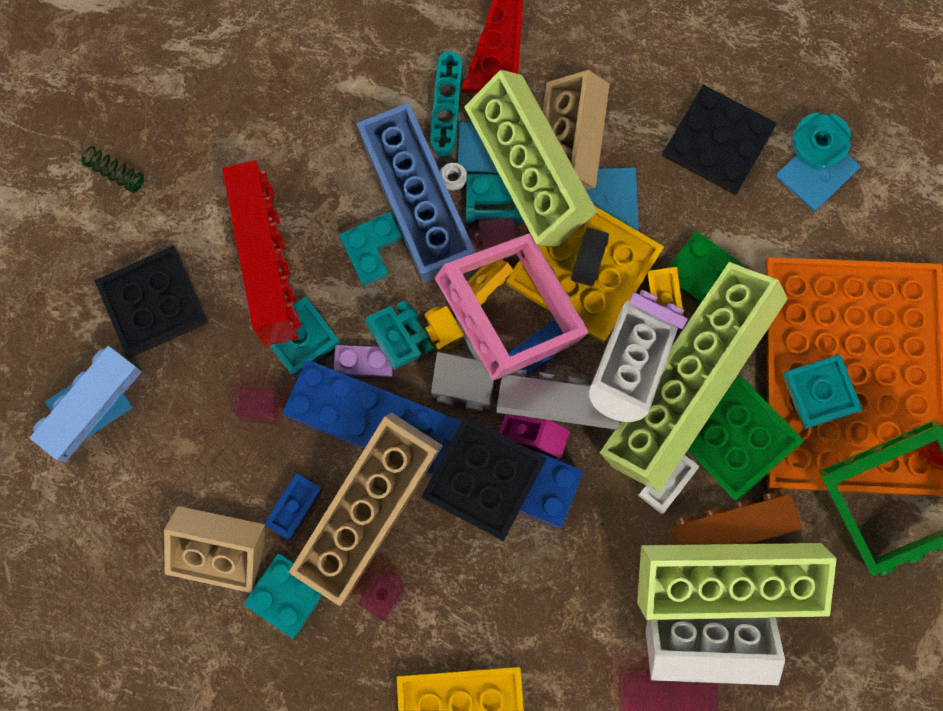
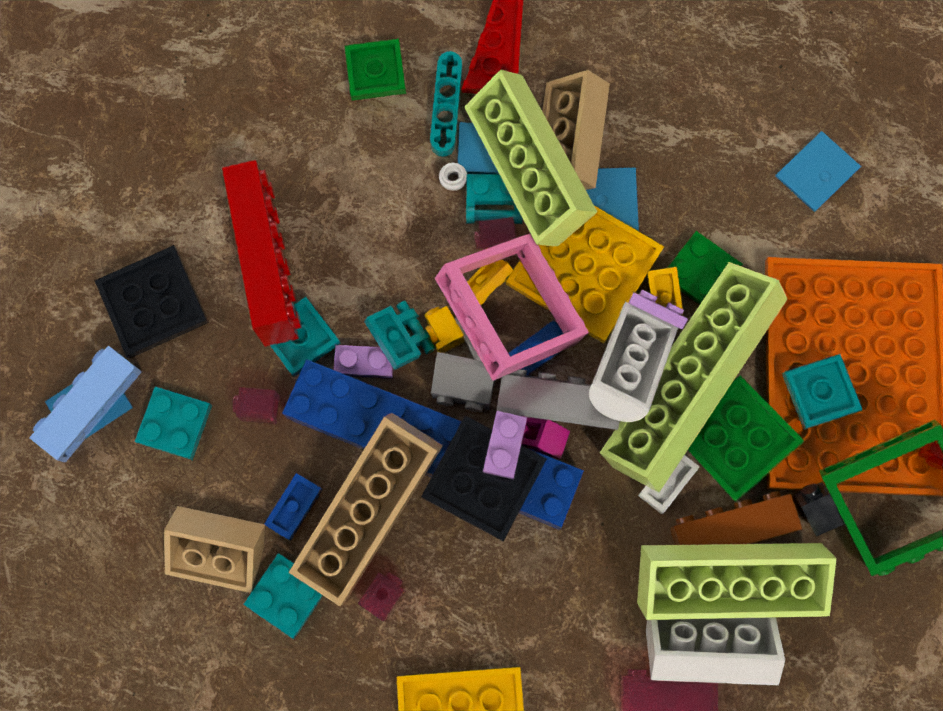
(130, 181): dark green piece -> none
(173, 423): none -> teal plate
(363, 246): teal plate -> none
(375, 69): none -> green plate
(415, 190): medium blue brick -> none
(505, 445): none -> lavender plate
(589, 256): black tyre -> none
(719, 139): black plate -> none
(819, 508): none -> black brick
(823, 125): teal plate -> none

